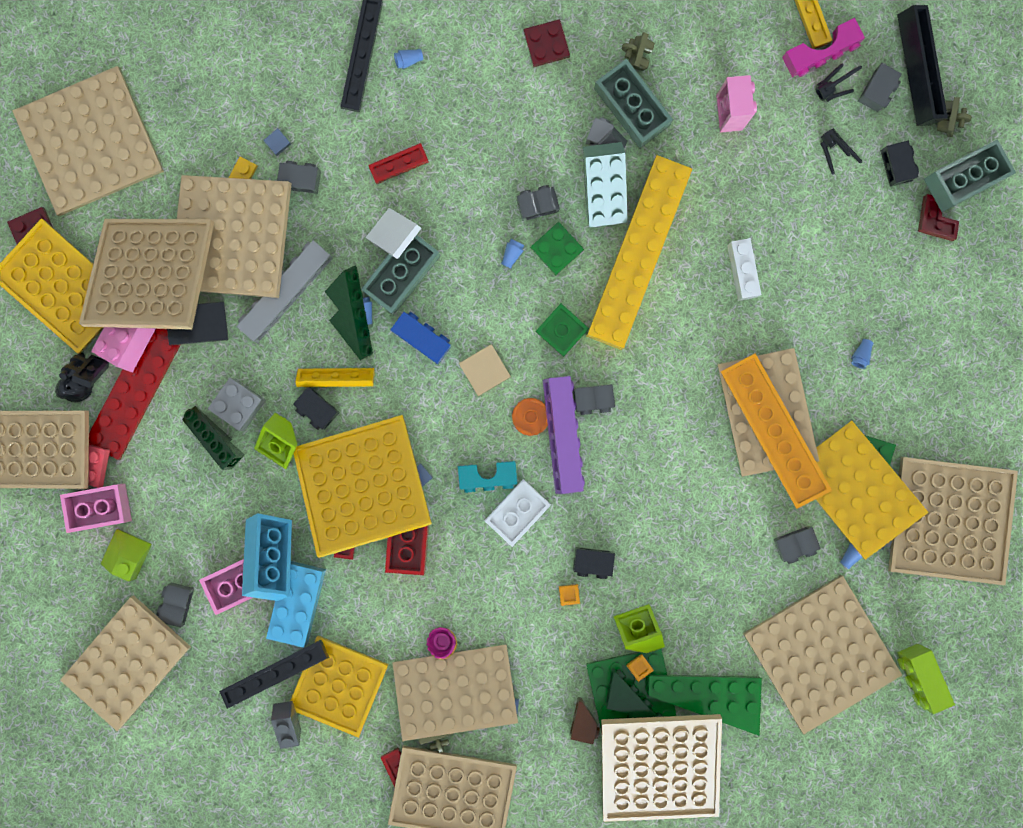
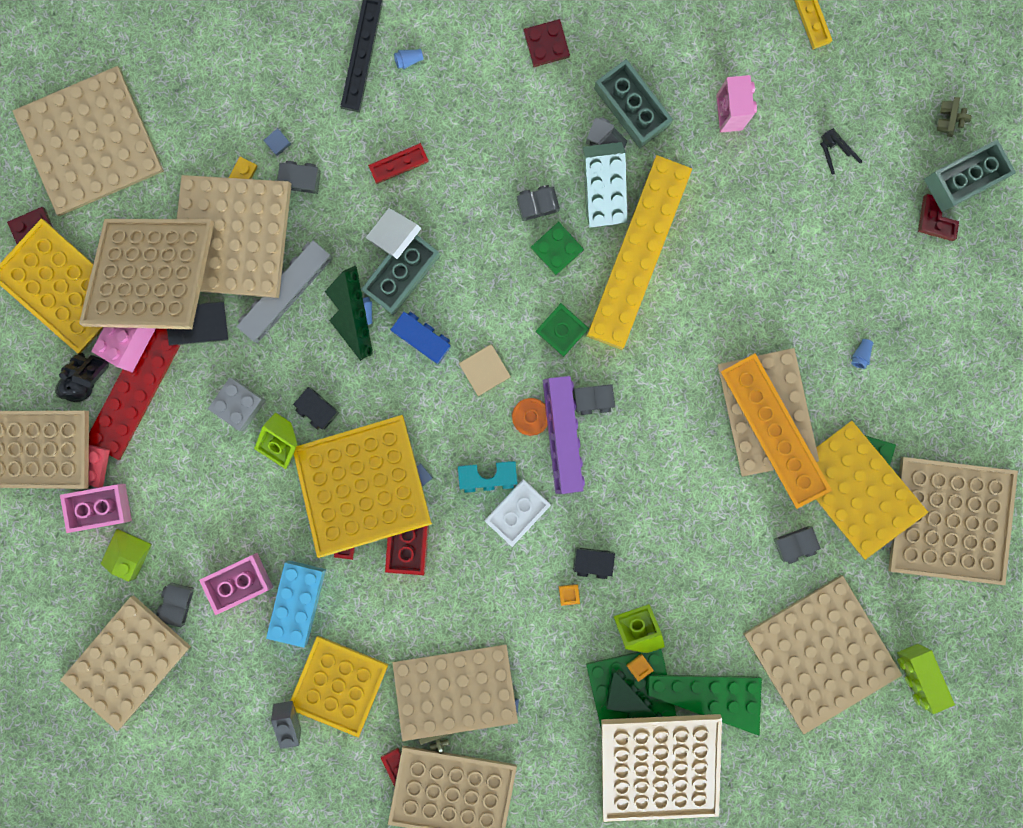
(212, 439): dark green slope -> none
(267, 557): medium azure brick -> none
(274, 674): black plate -> none
(335, 377): yellow plate -> none
(441, 643): dark pink hair -> none
(512, 253): medium blue cone -> none
(584, 725): reddish brown slope -> none
(635, 50): olive hips -> none
(744, 269): white brick -> none
(802, 58): dark pink arch -> none
(826, 89): black plant -> none
(850, 557): medium blue cone -> none
(880, 87): dark grey brick -> none
(899, 163): black brick -> none
(922, 65): black brick -> none

